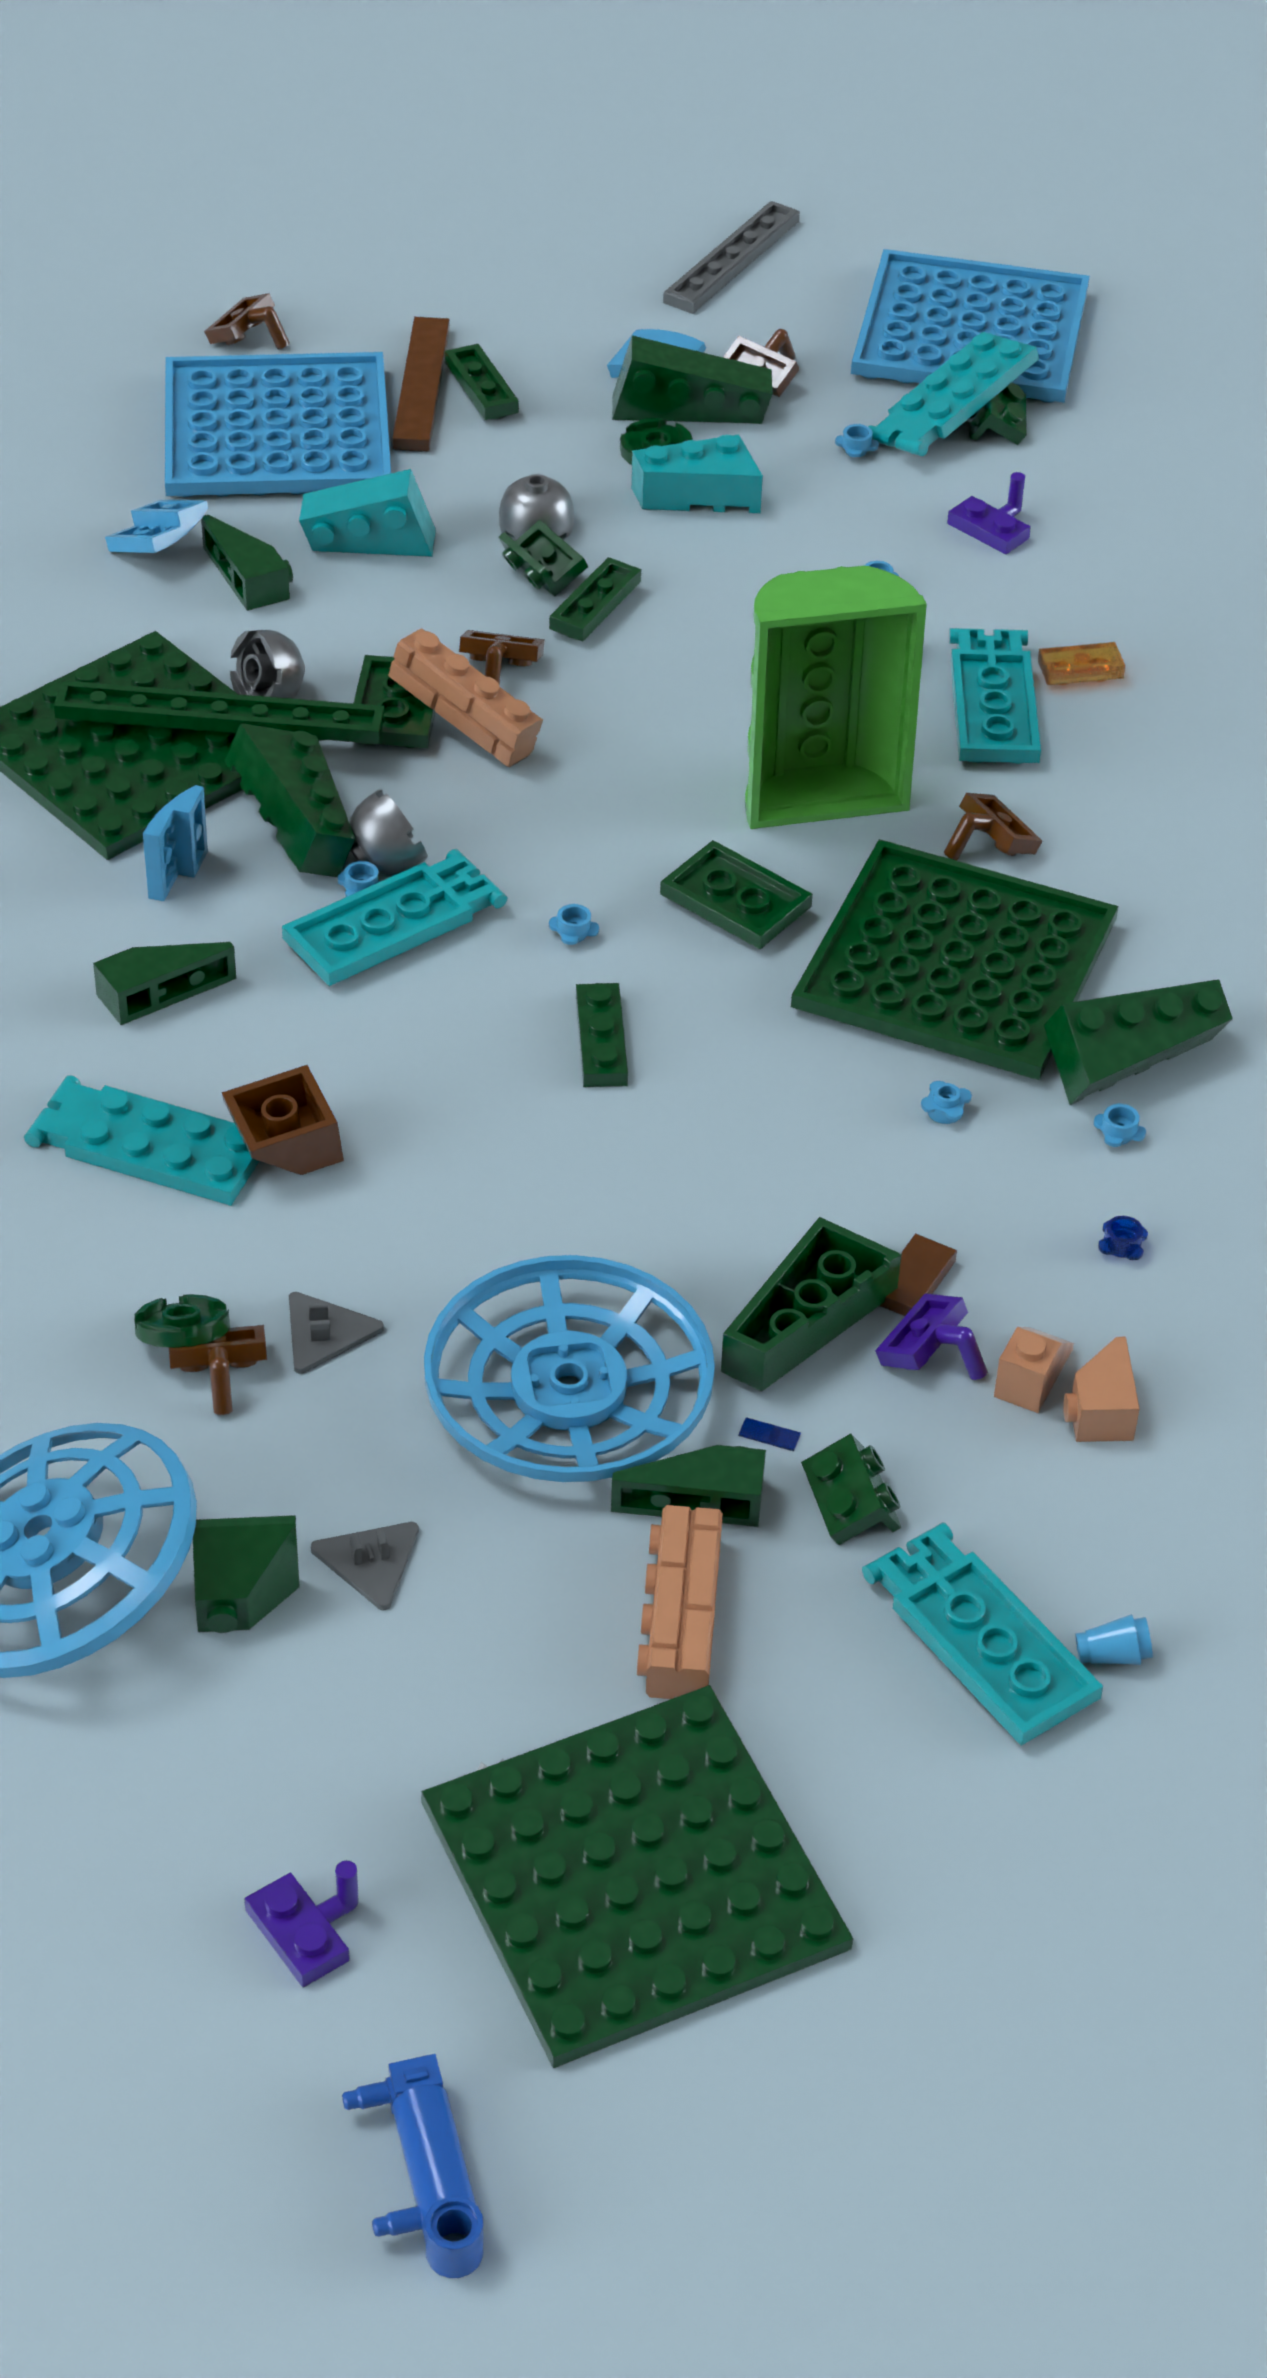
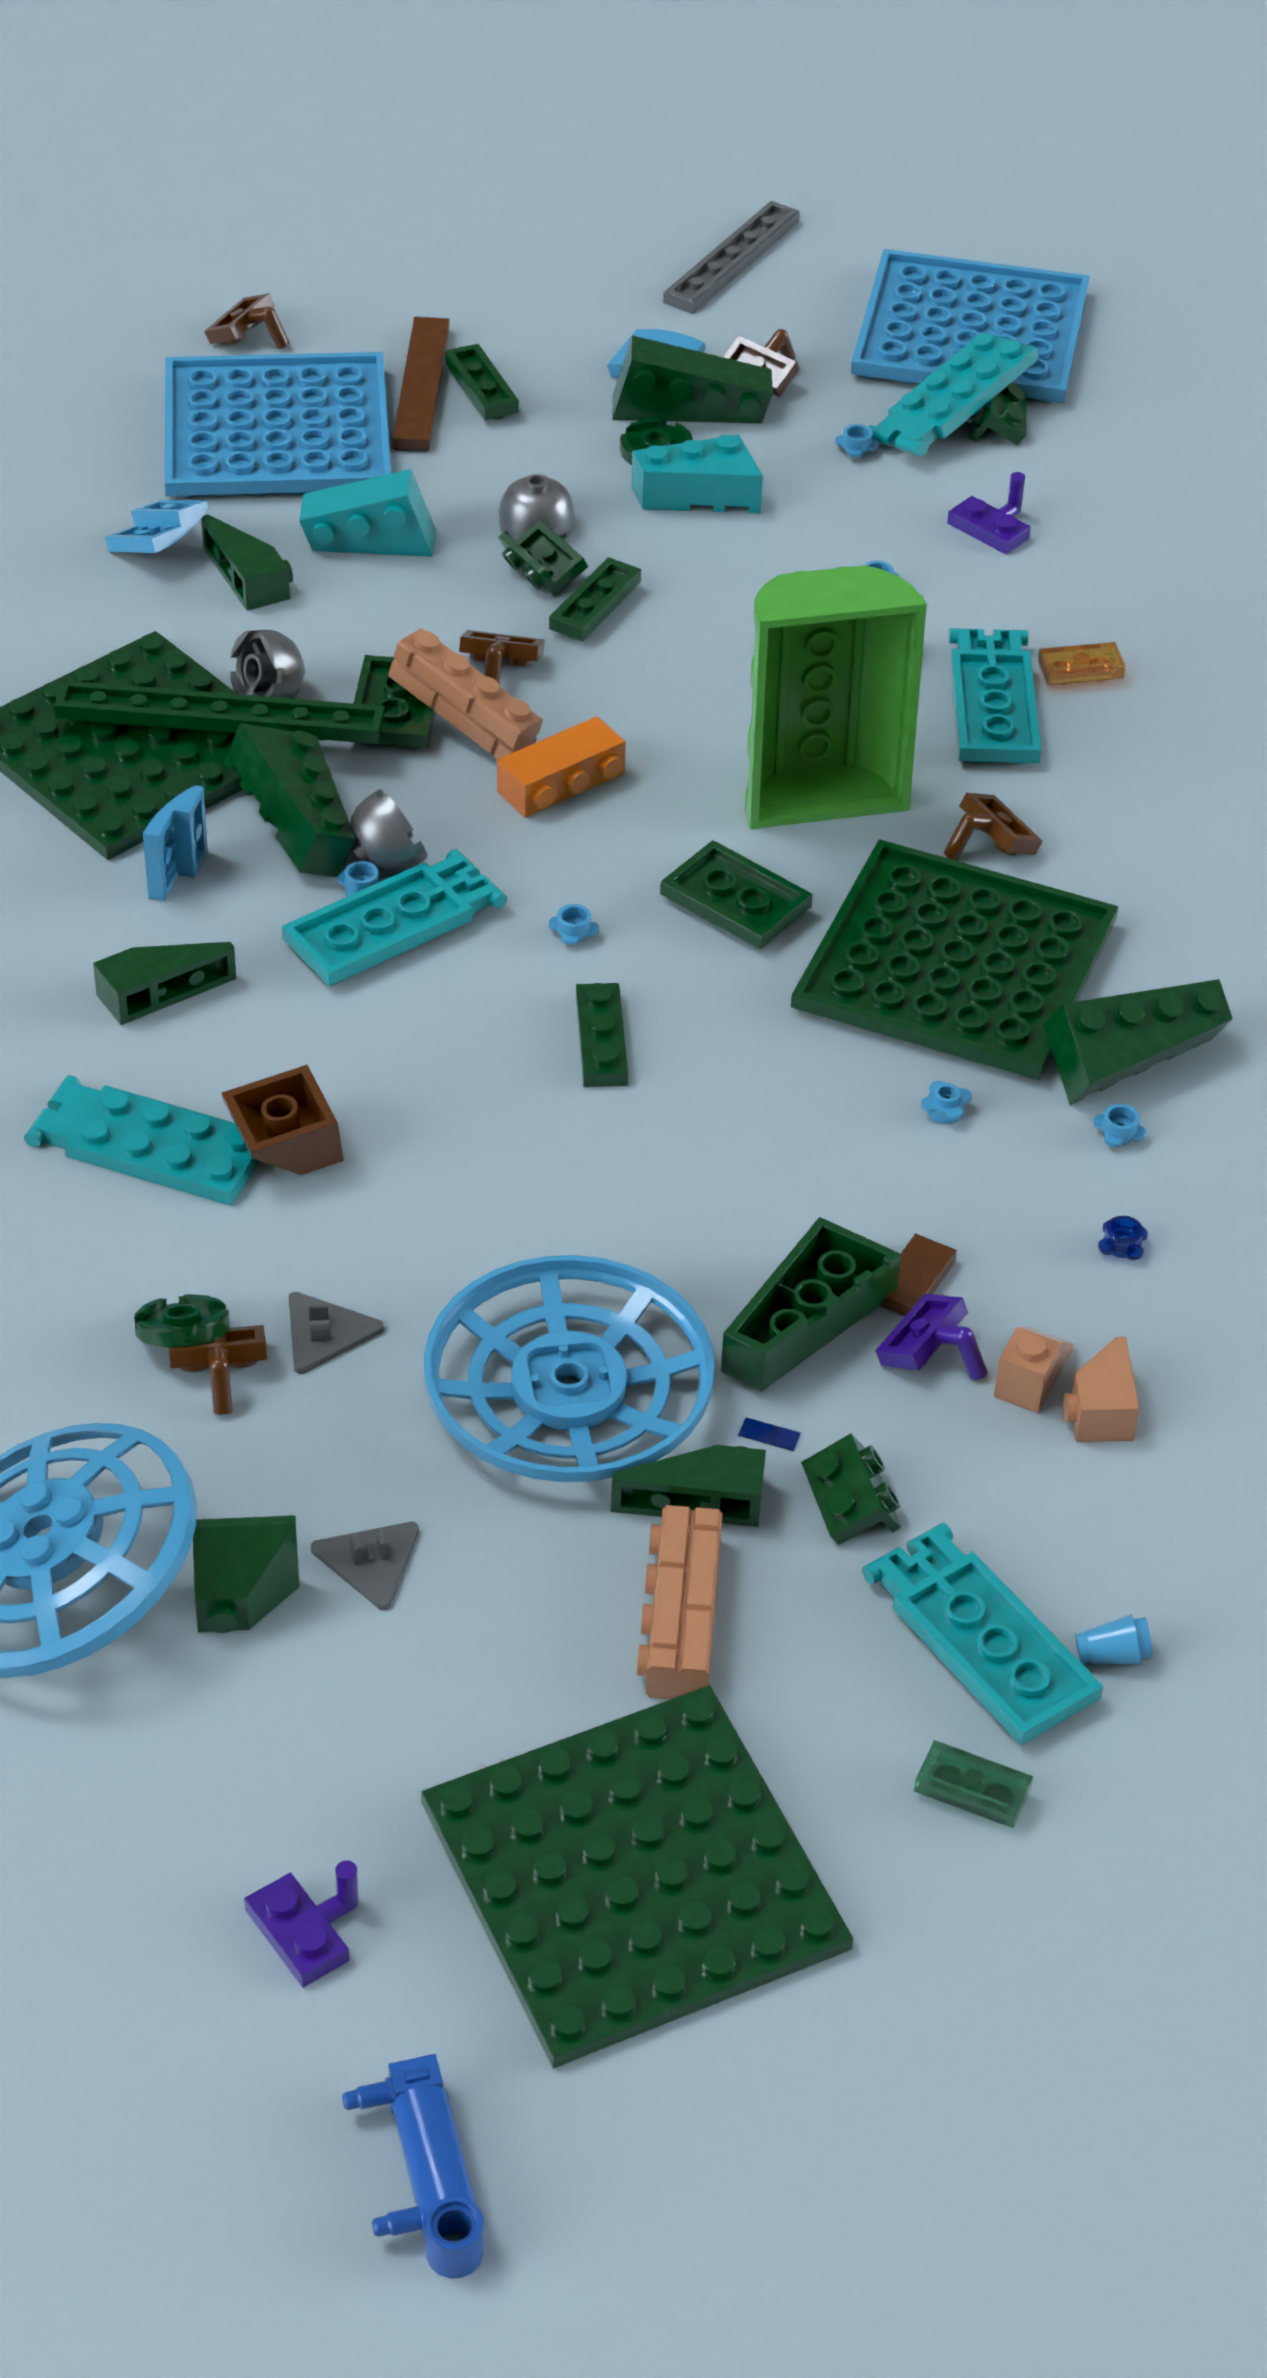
(561, 766): none -> orange brick
(973, 1784): none -> clear green plate

